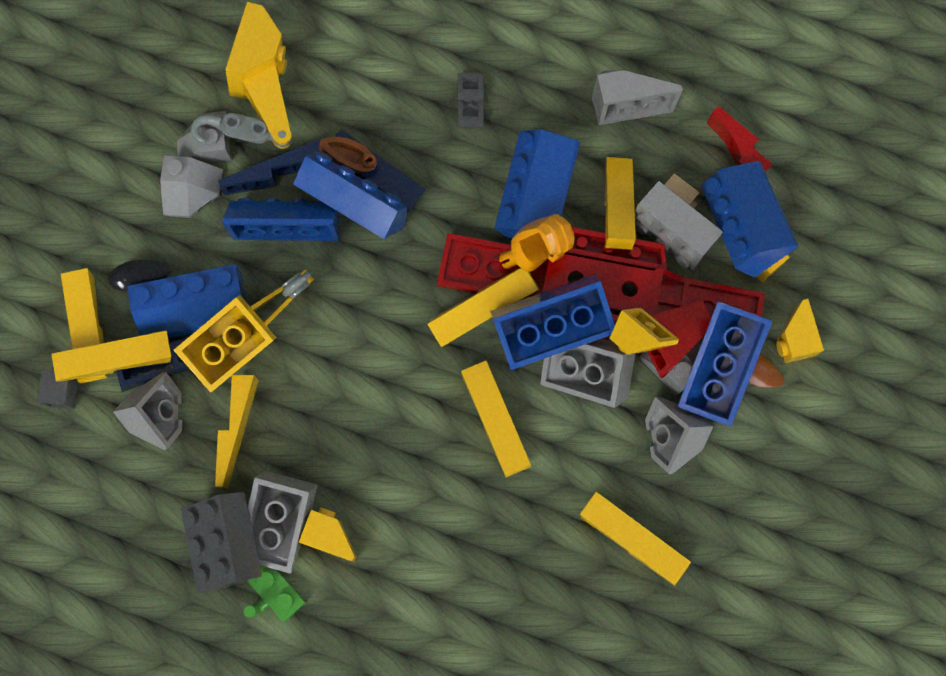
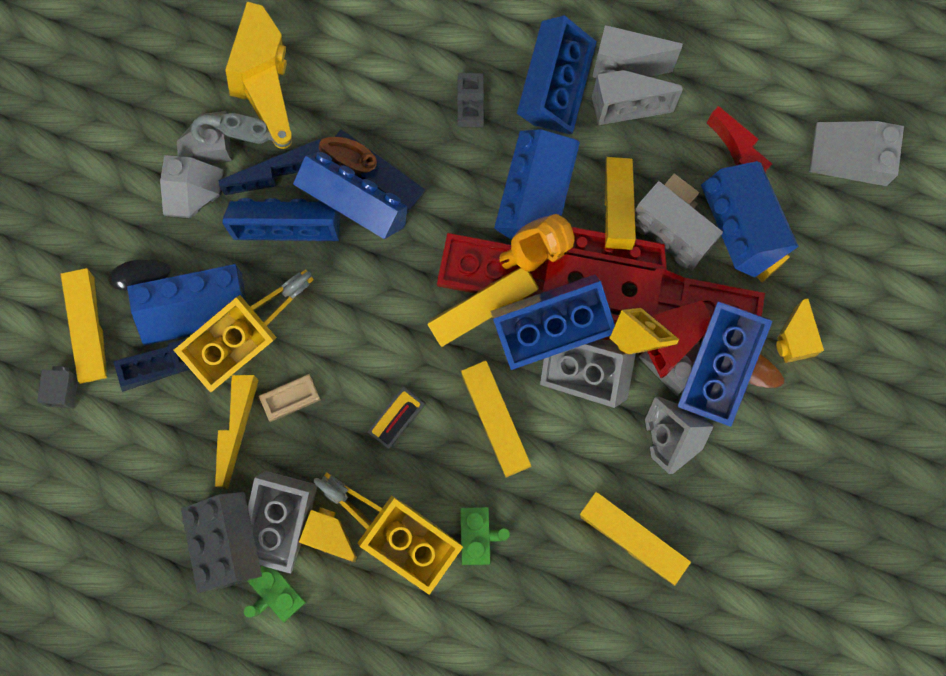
(111, 356): yellow slope -> none
(153, 411): light grey slope -> none
(289, 398): none -> tan tile
(396, 417): none -> slope
(399, 536): none -> yellow slope
(477, 536): none -> bright green plate
(557, 75): none -> blue slope
(635, 53): none -> light grey slope
(857, 151): none -> light grey slope

